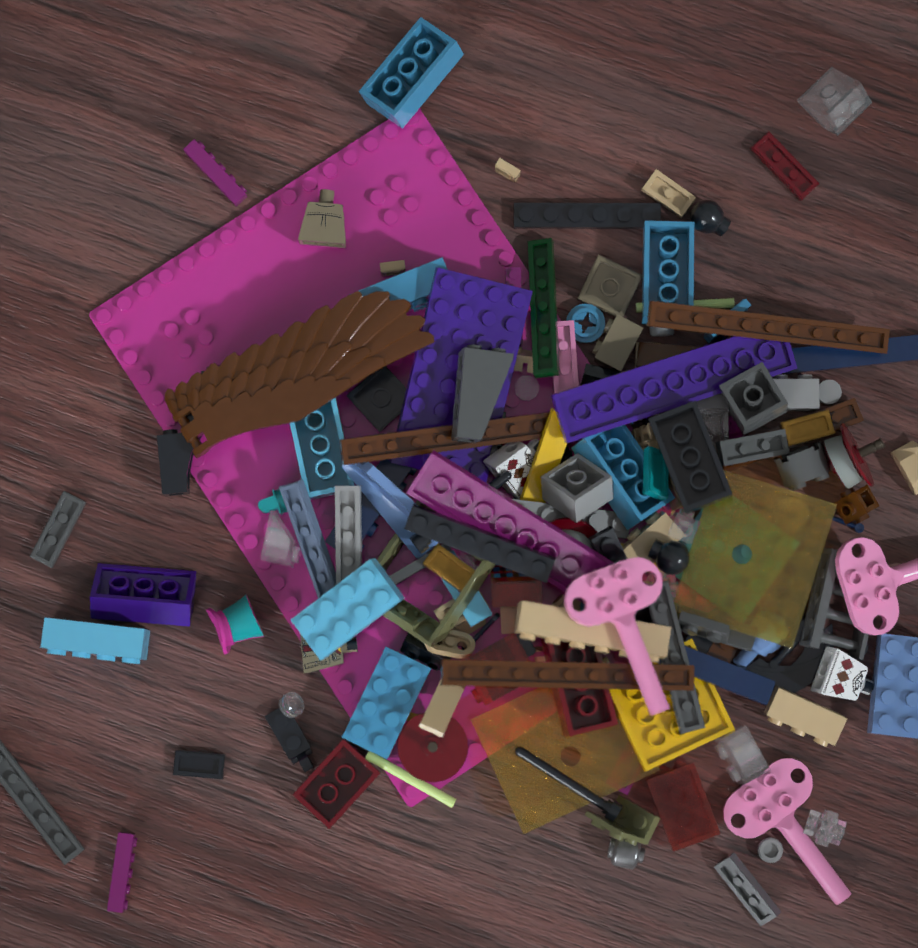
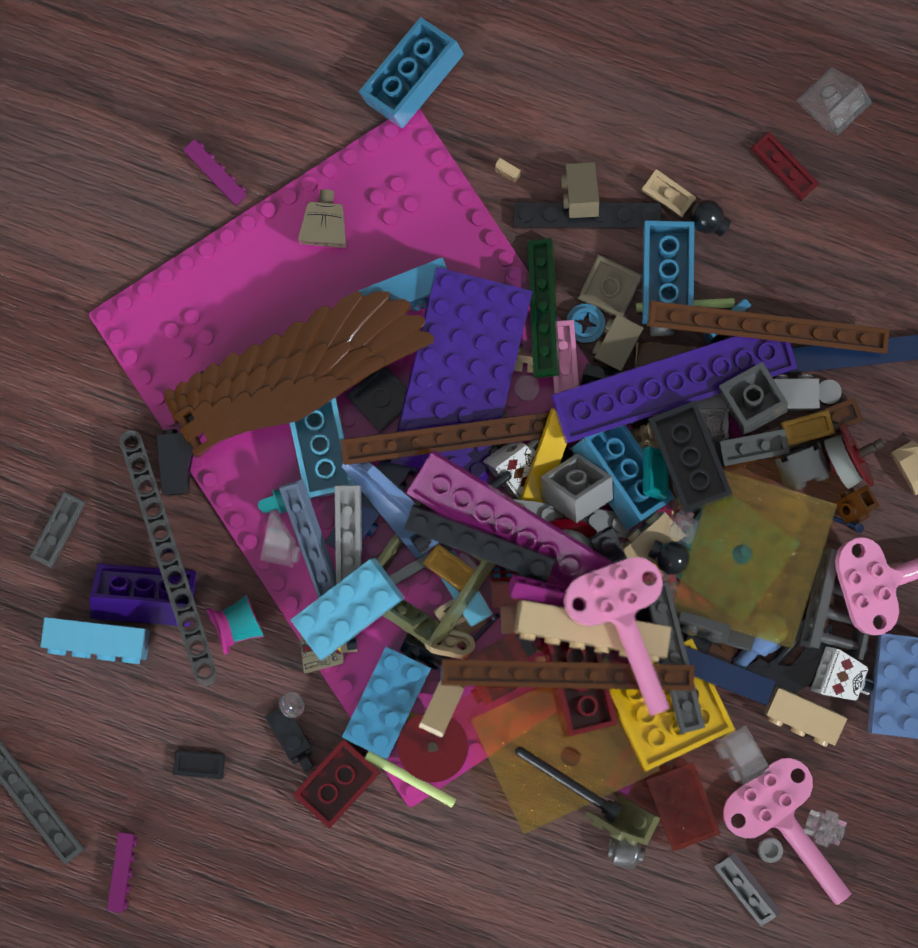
(168, 568): none -> dark grey beam
(392, 268): tan tile -> none
(477, 390): dark grey slope -> none
(541, 592): none -> magenta piece
(582, 190): none -> dark tan brick

